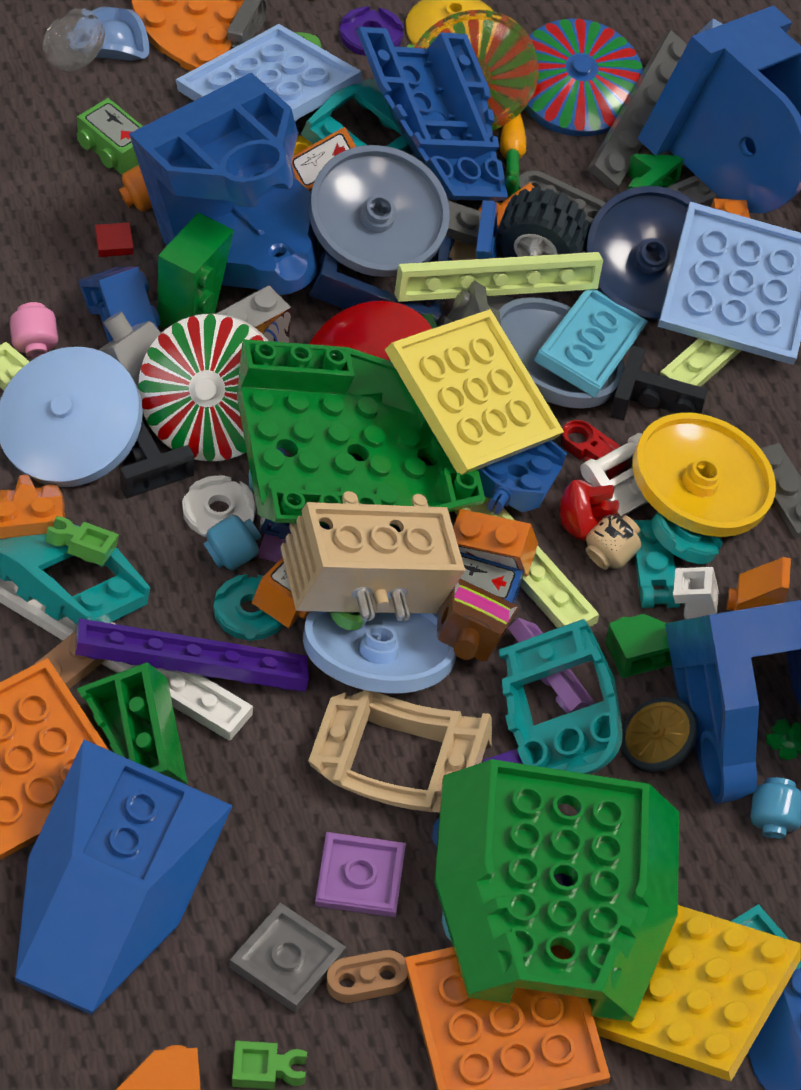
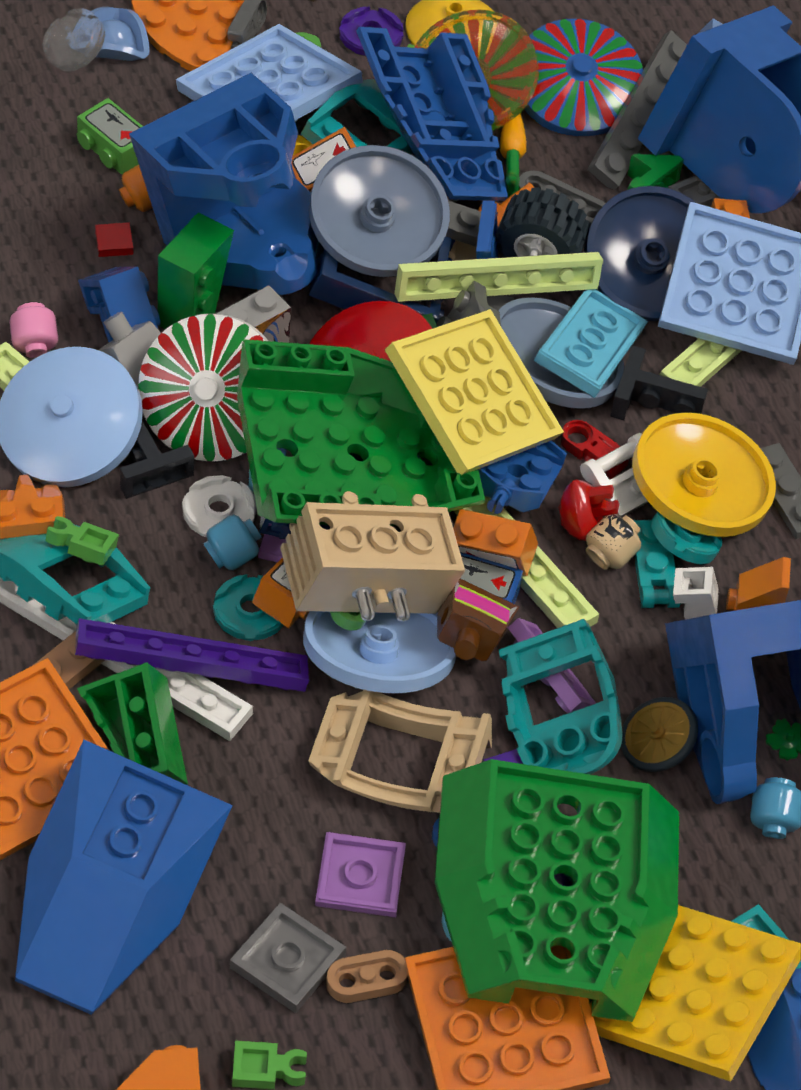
(638, 644): green slope -> none

